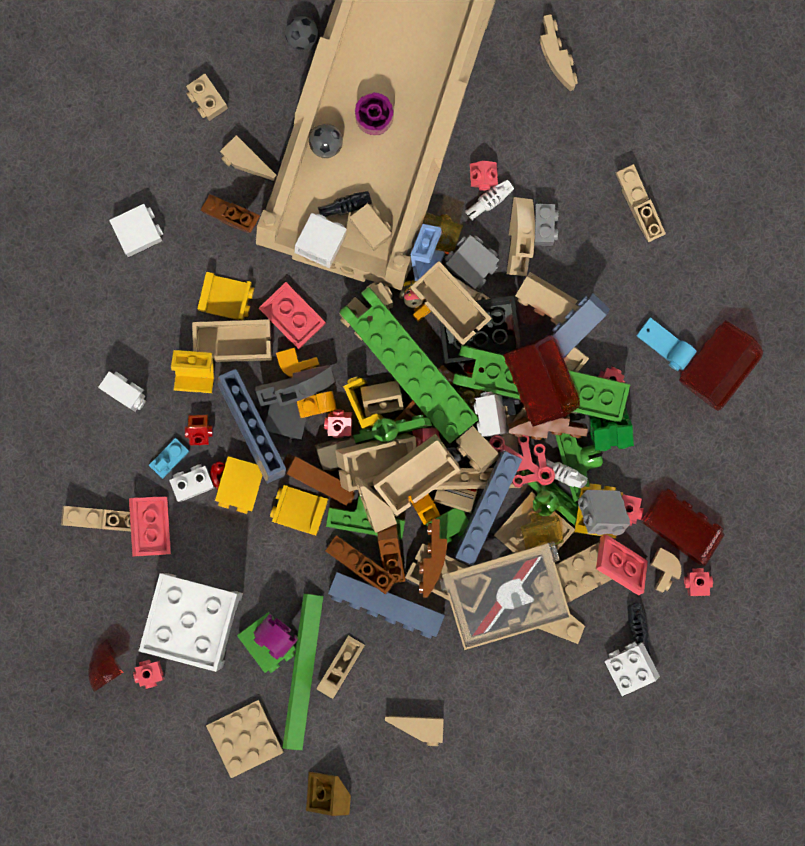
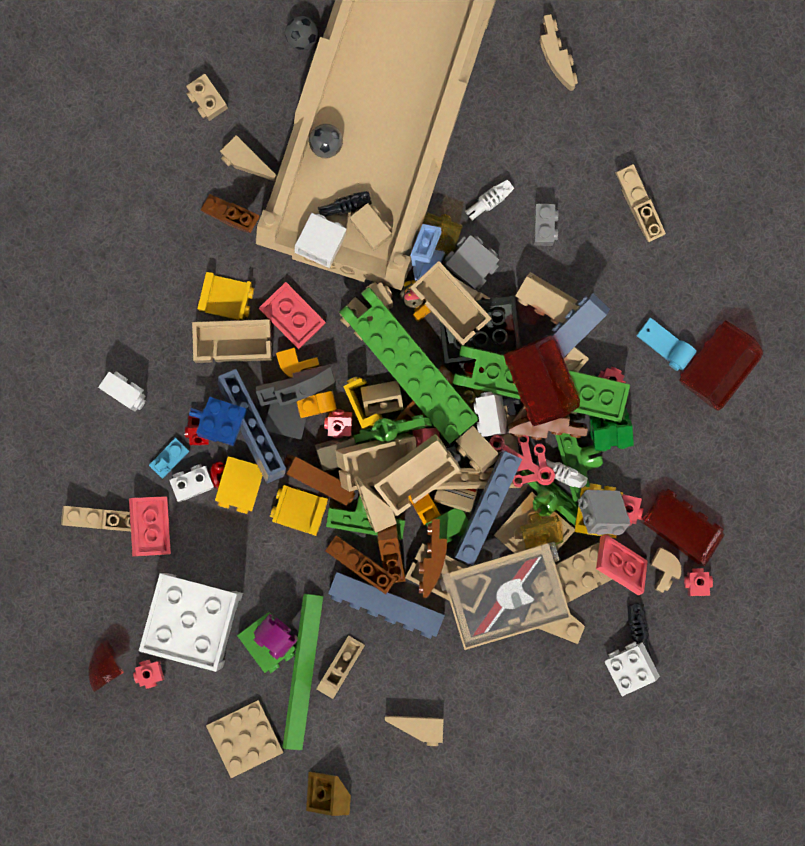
(136, 230): white brick -> none
(193, 371): yellow panel -> none
(219, 421): none -> blue plate
(370, 103): magenta brick -> none
(483, 175): coral brick -> none
(523, 236): tan slope -> none

